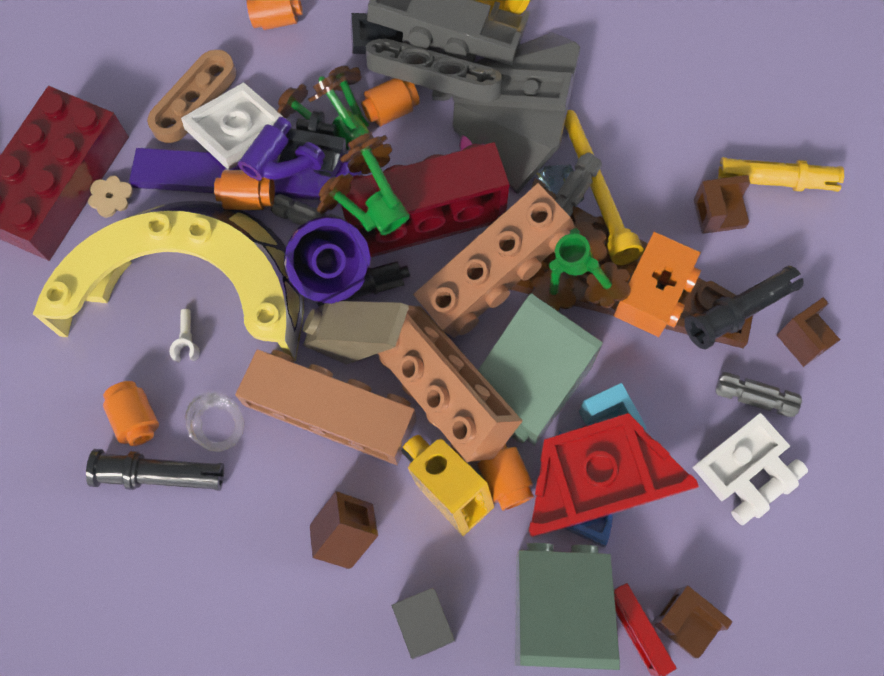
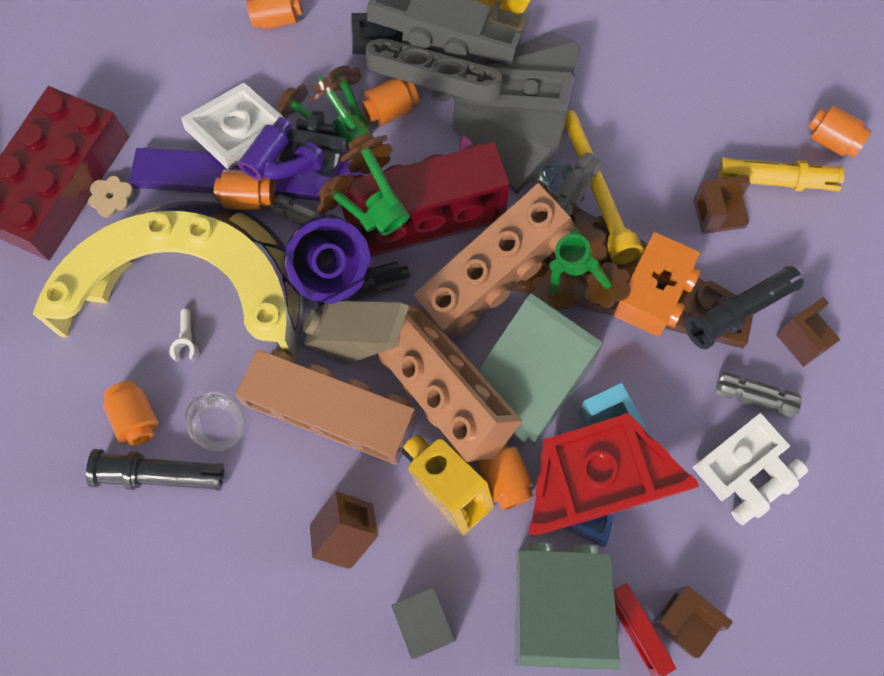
(195, 83): medium nougat plate -> none
(839, 131): none -> orange brick

